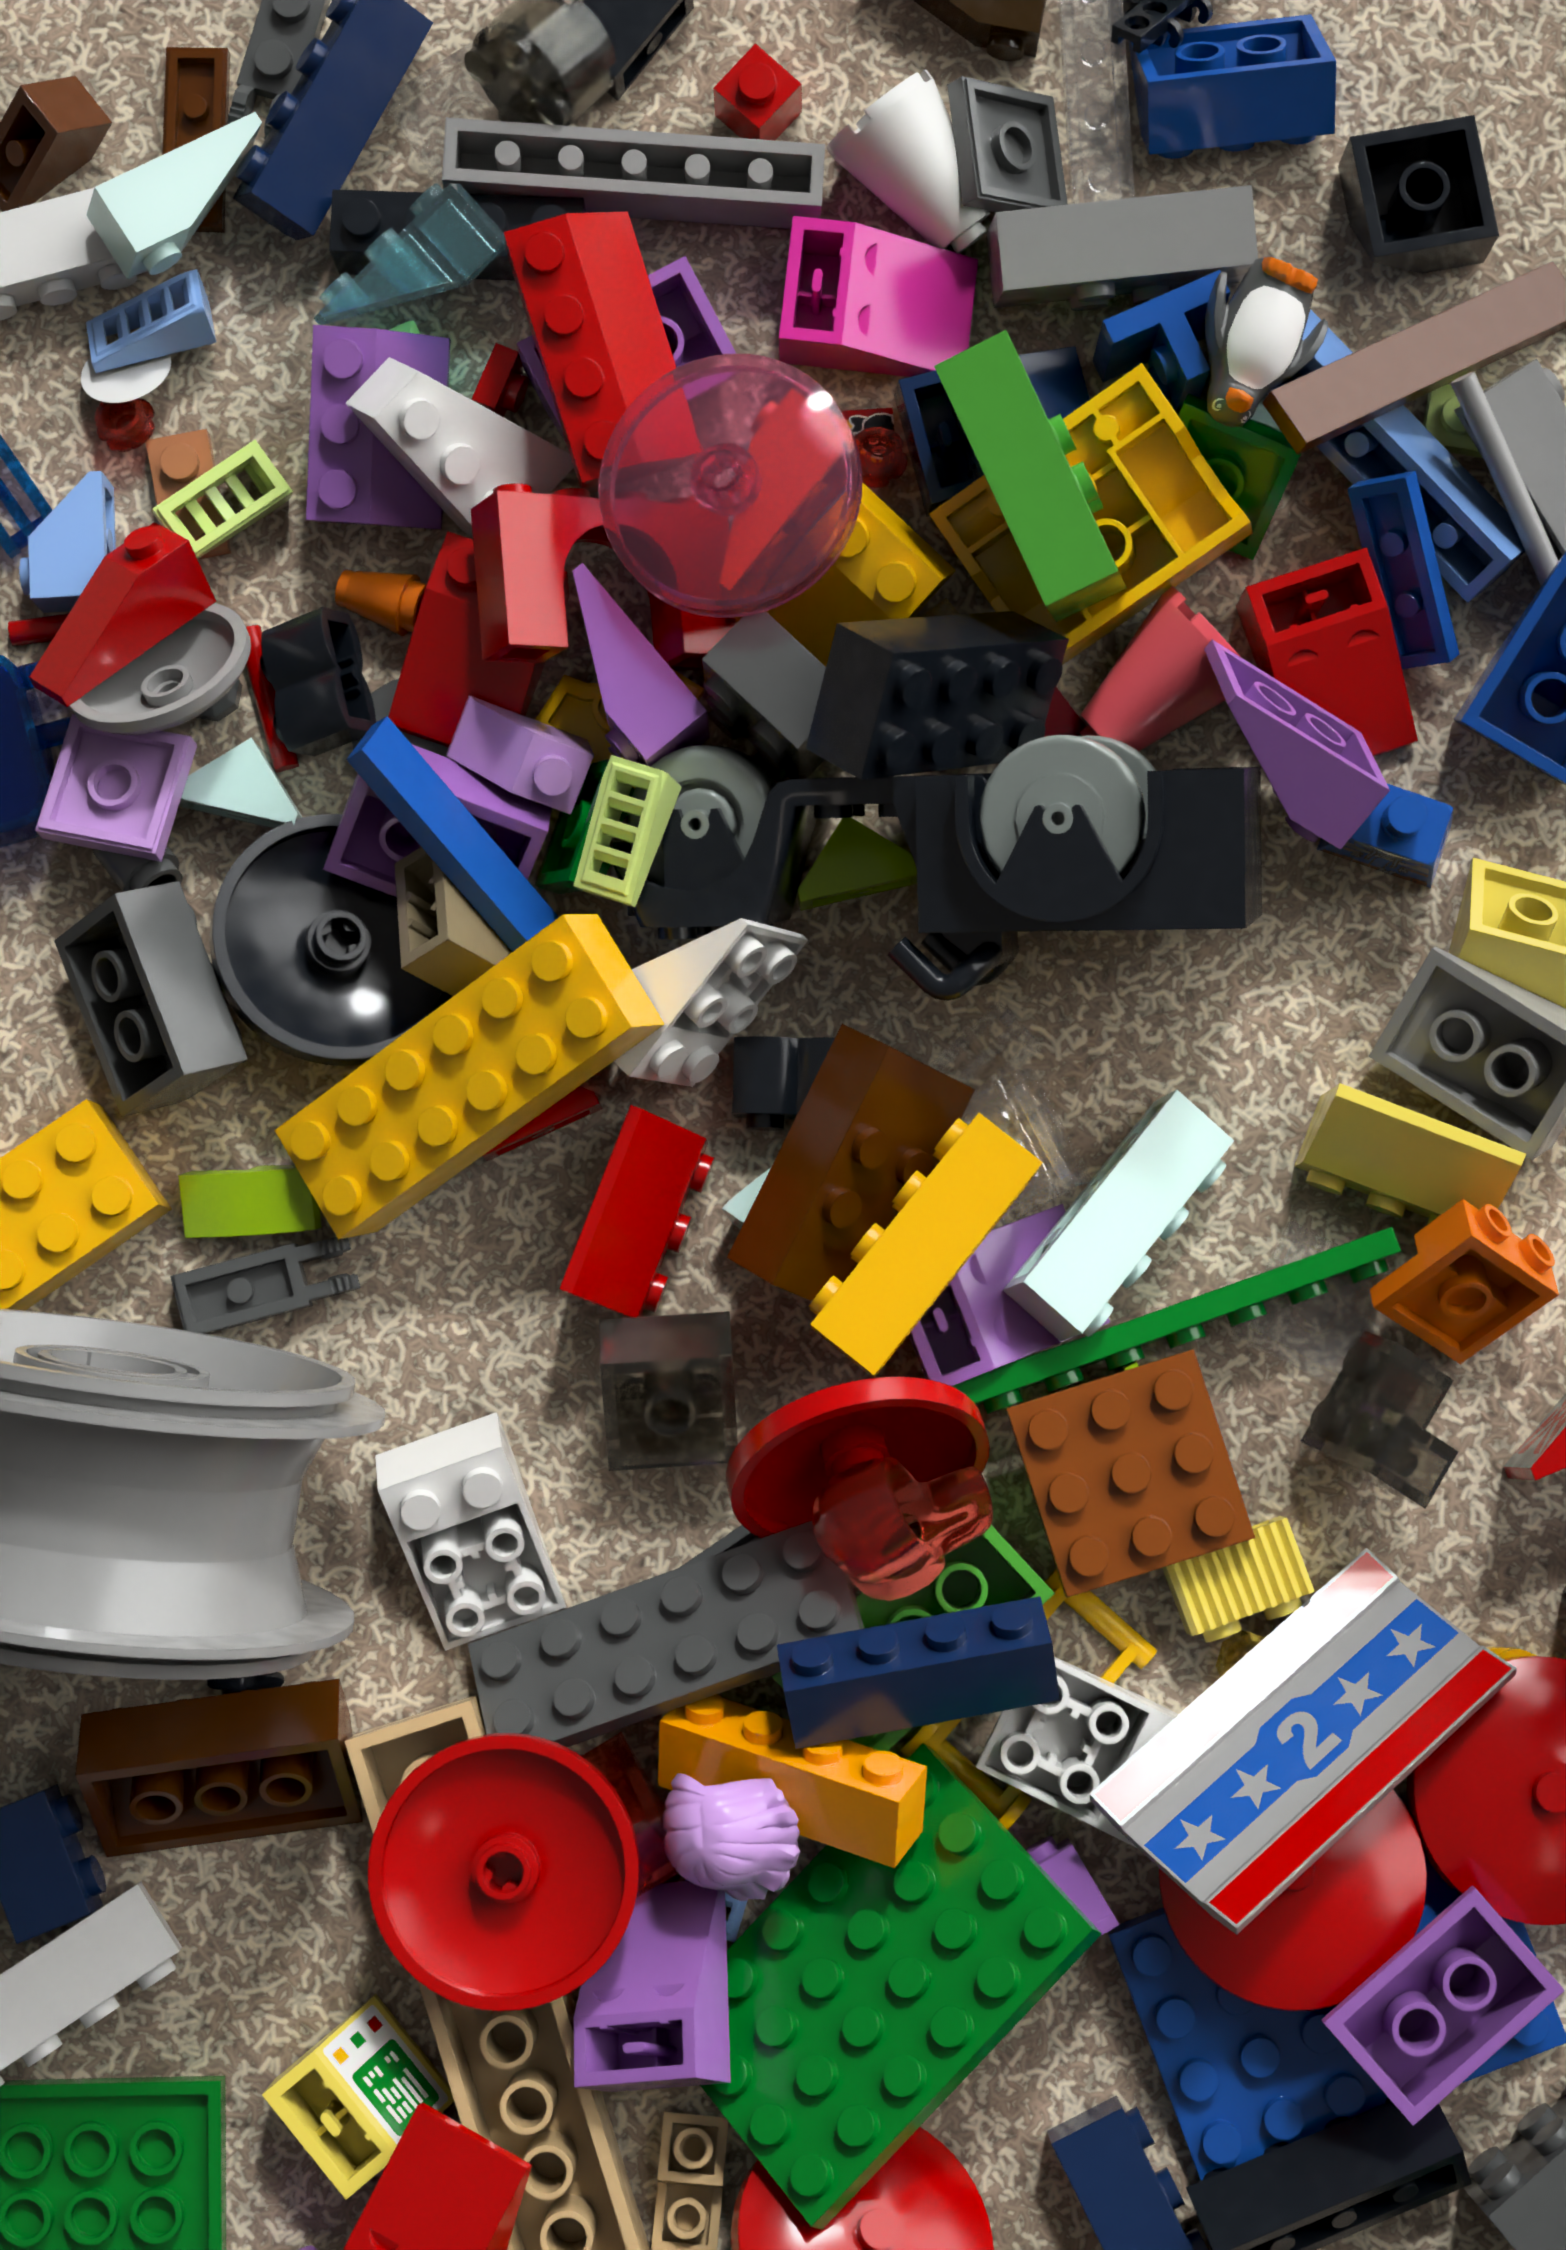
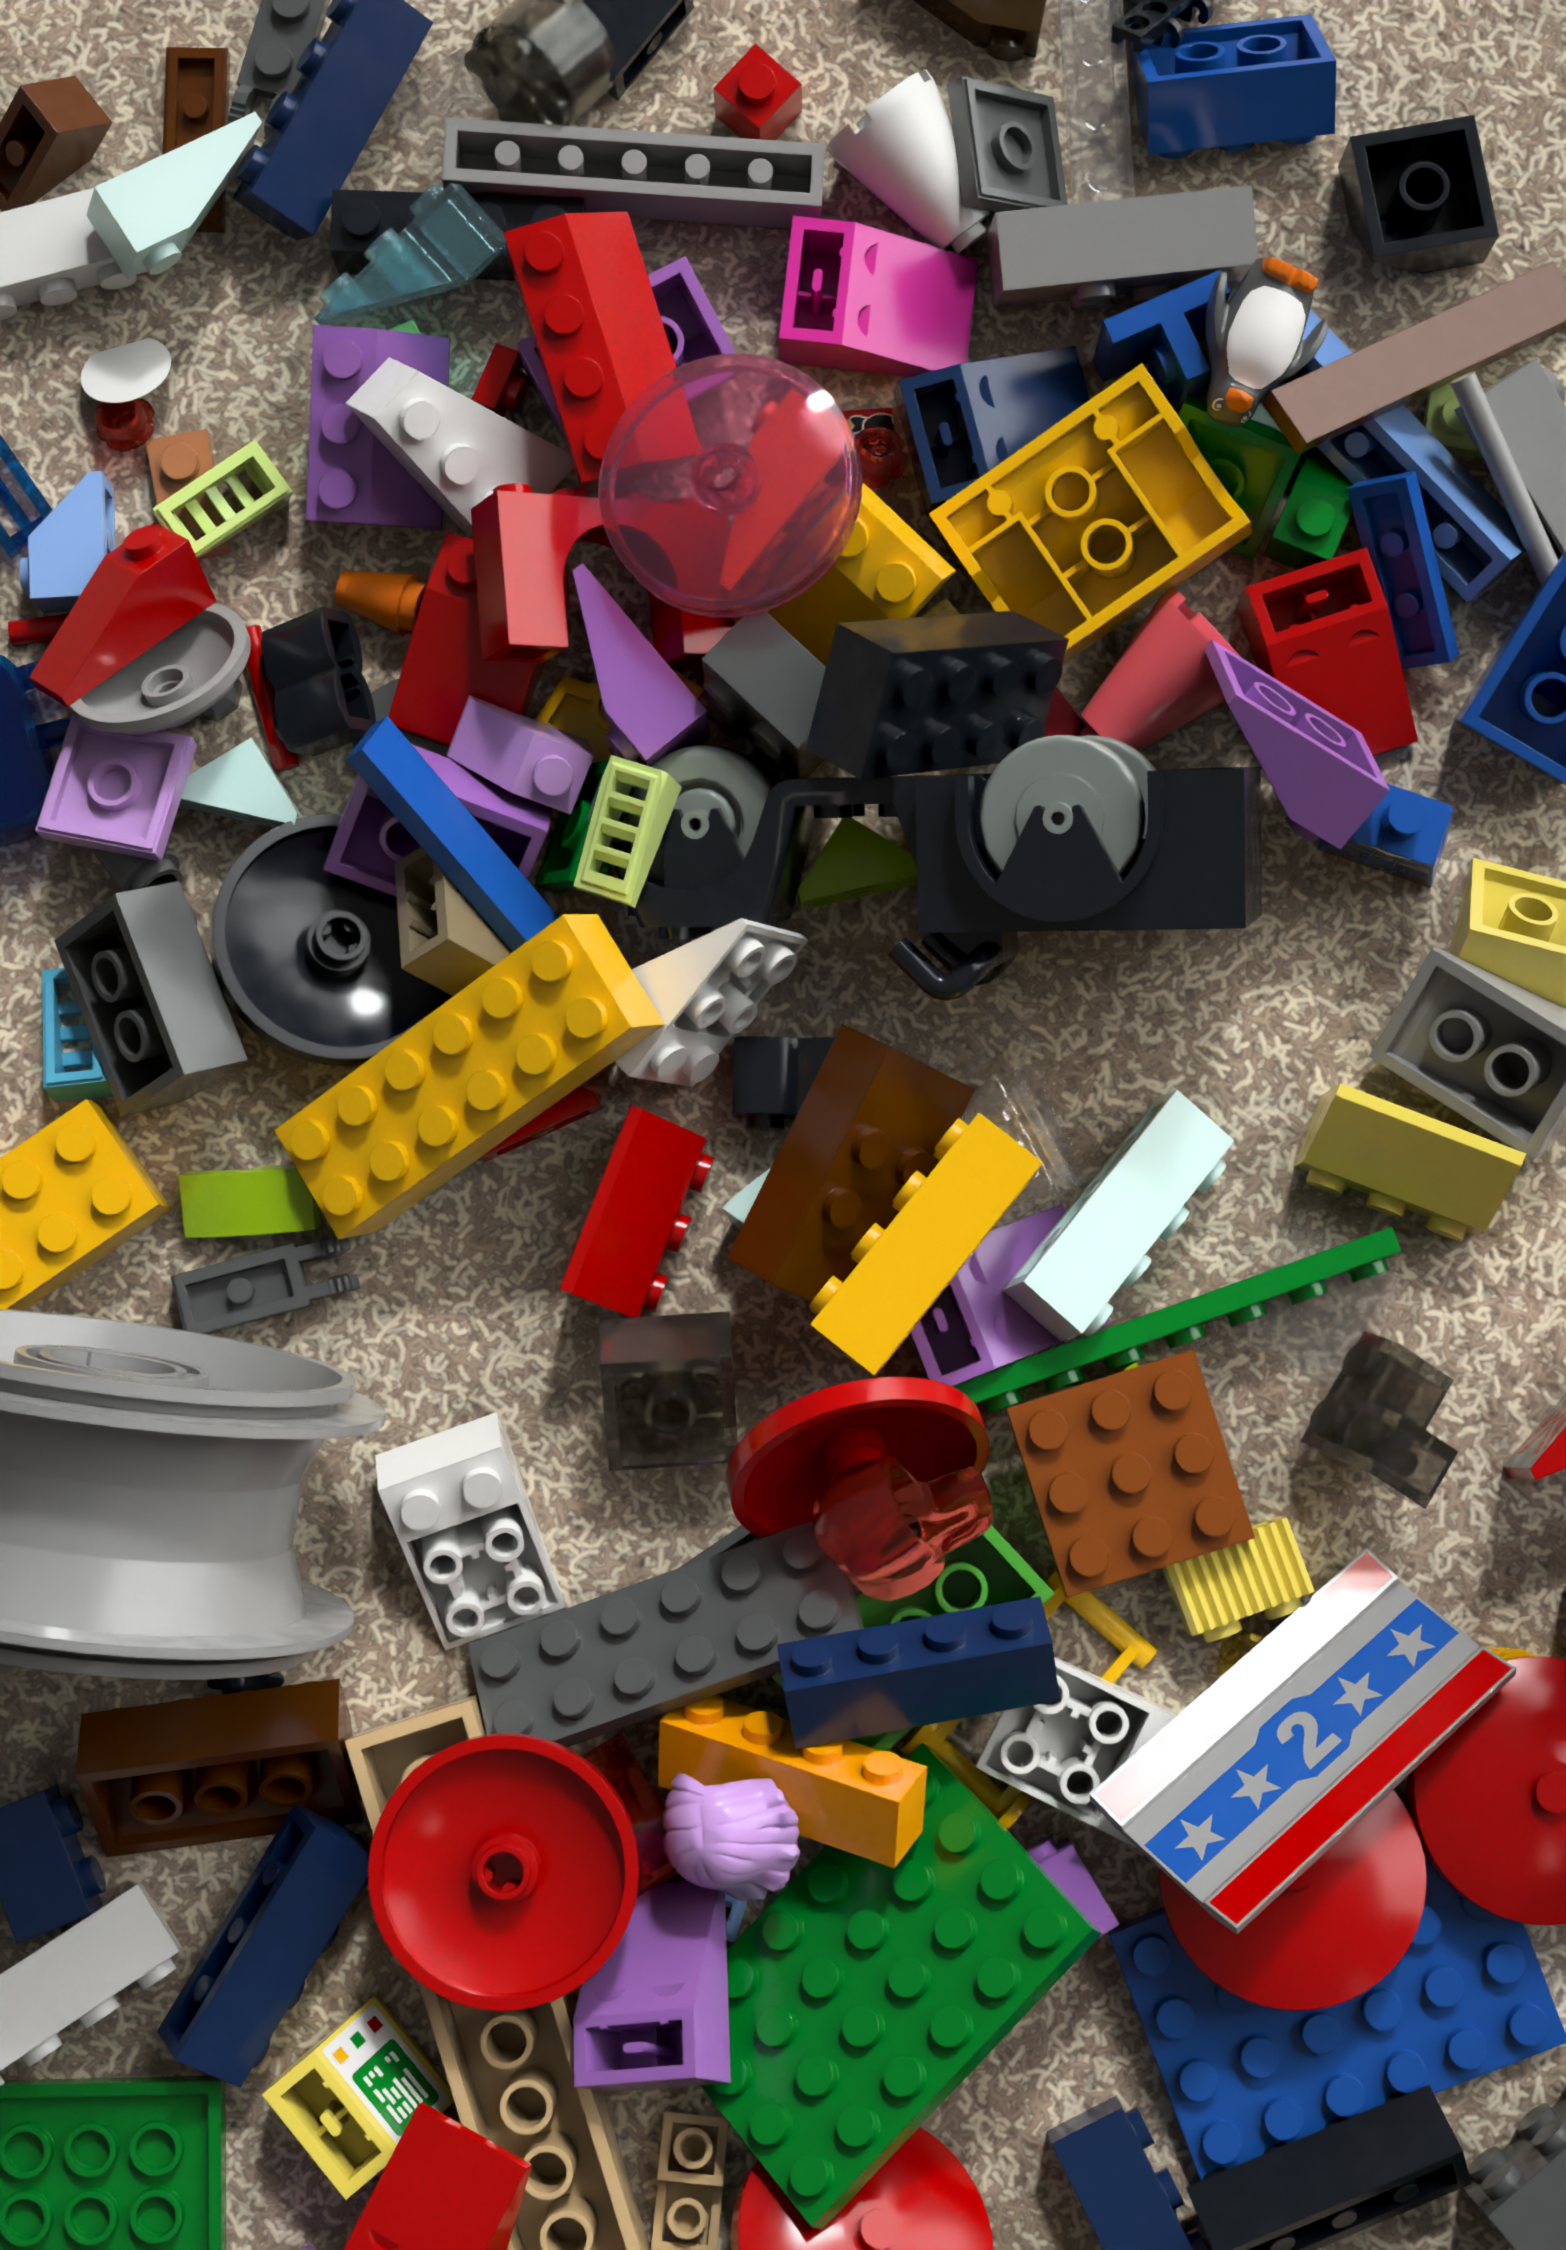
(56, 1082): none -> medium azure slope
(169, 321): light blue slope -> none
(267, 1946): none -> dark blue brick
(1027, 470): bright green brick -> none
(1312, 514): none -> green slope
(1442, 2005): medium lavender slope -> none
(1467, 1281): orange plate -> none

